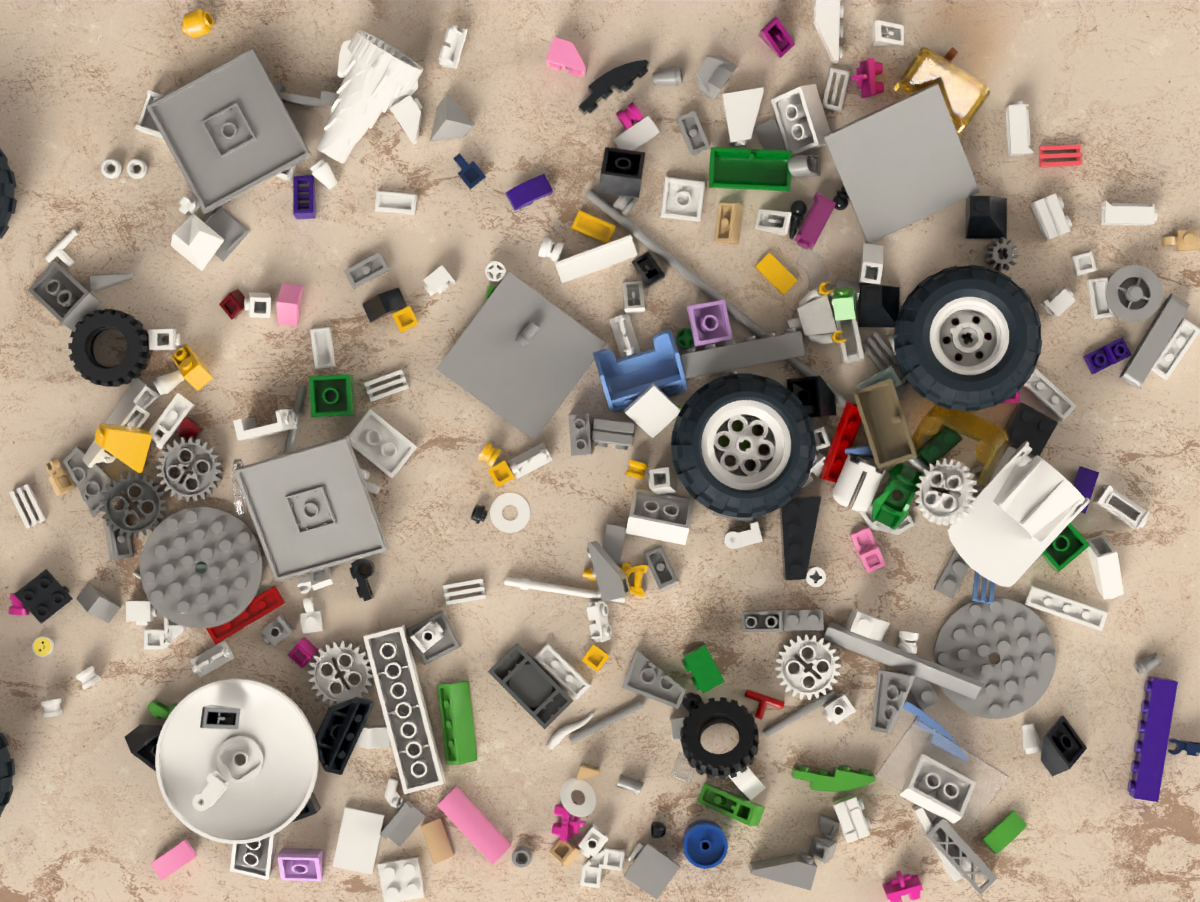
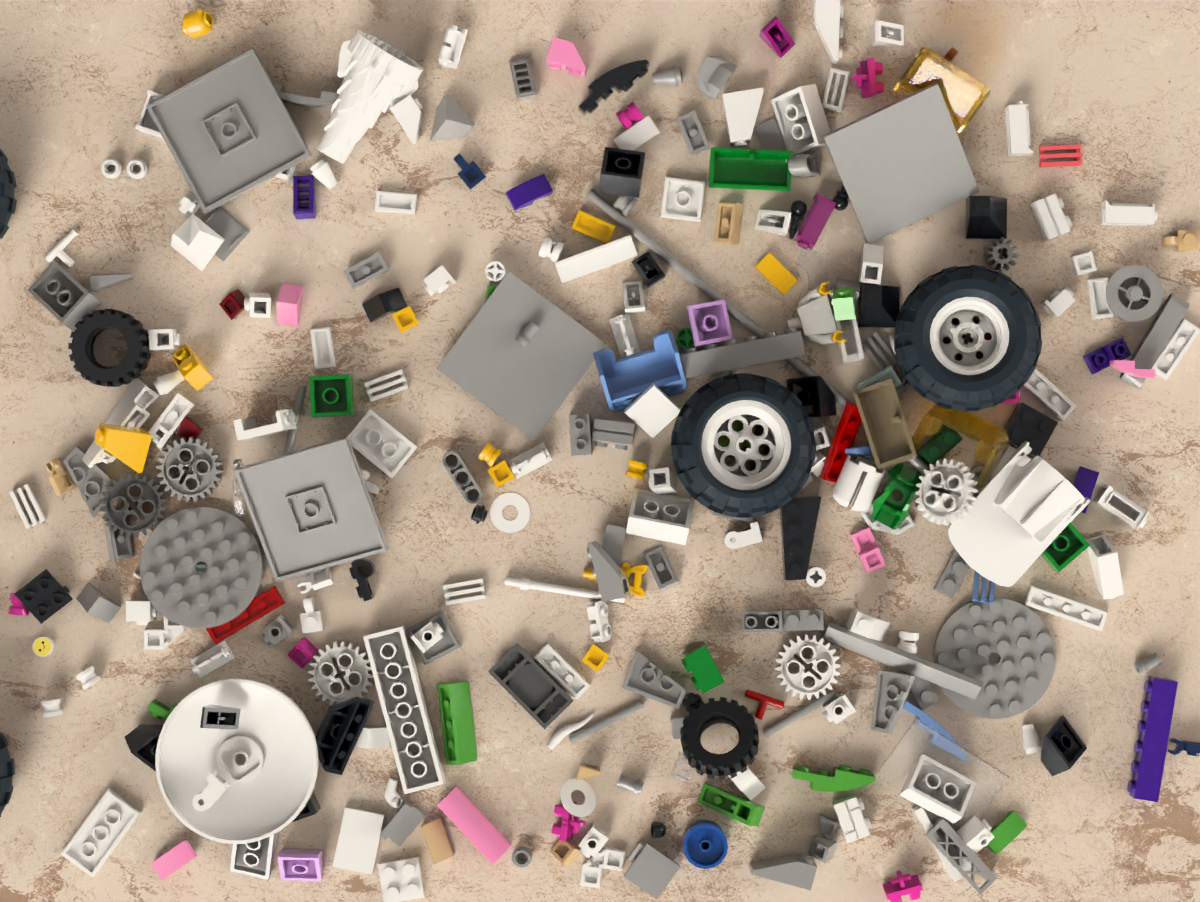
(101, 832): none -> white tile
(471, 483): none -> light grey beam
(524, 94): none -> light grey slope
(976, 833): none -> white brick
(1128, 367): none -> bright pink slope

